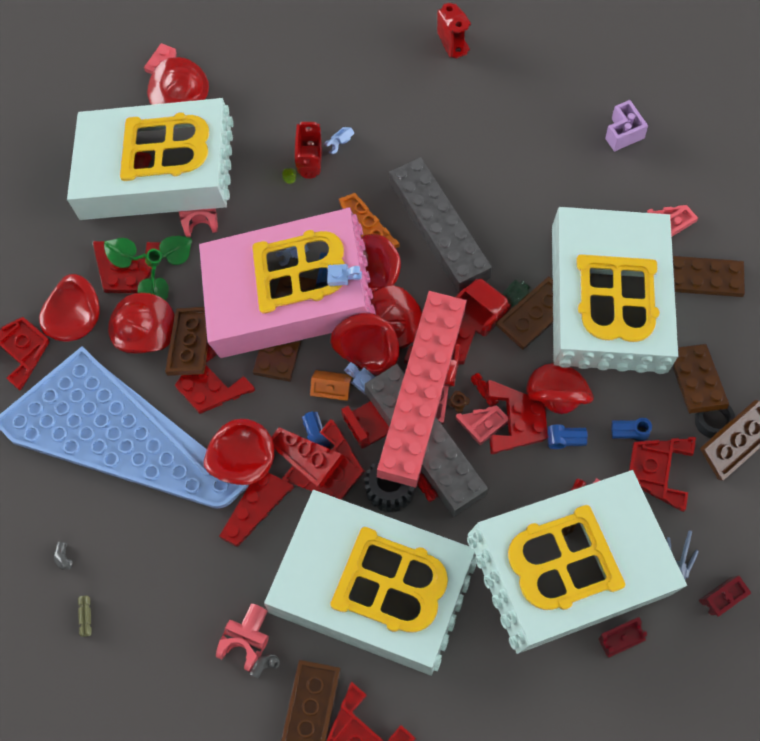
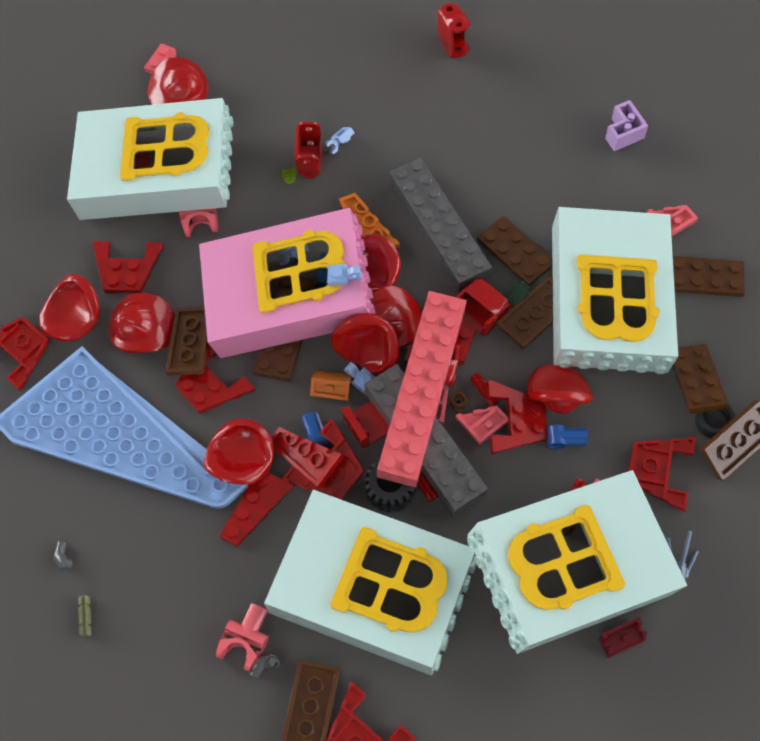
(174, 248): green plant -> none
(515, 251): none -> reddish brown plate
(628, 429): blue piece -> none
(725, 596): dark red hinge -> none

